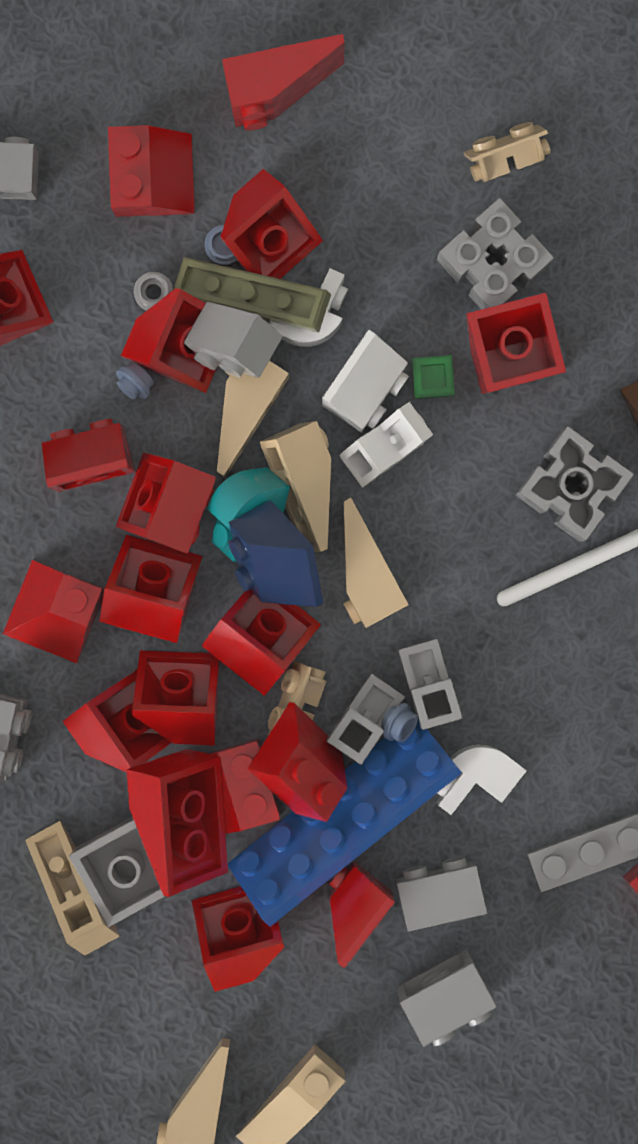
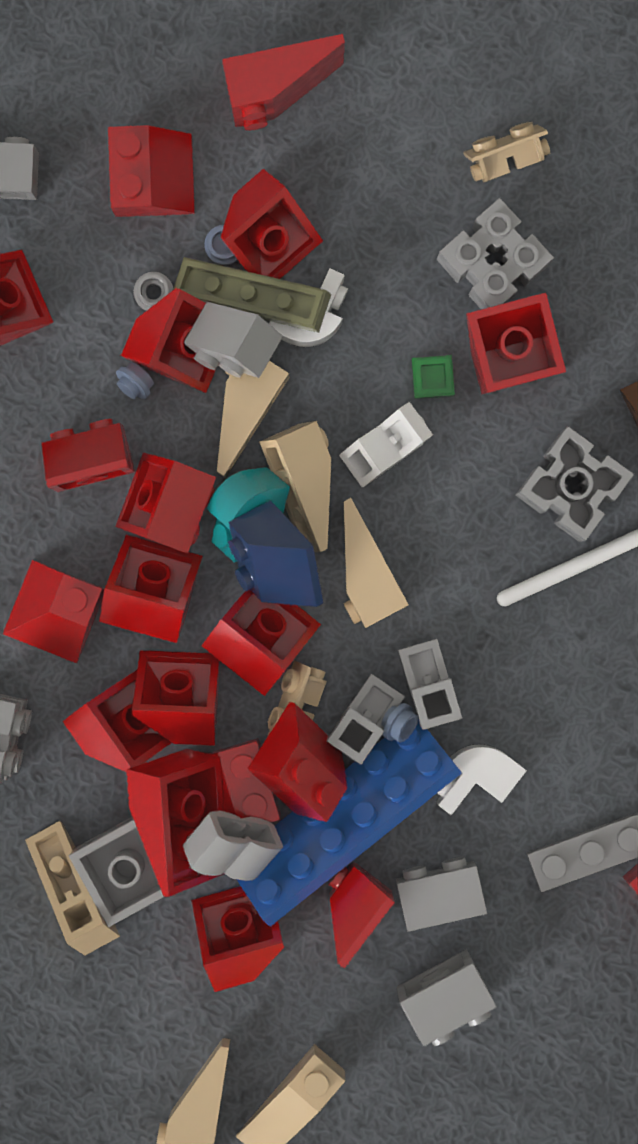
(232, 846): none -> light grey brick
(365, 383): white slope -> none

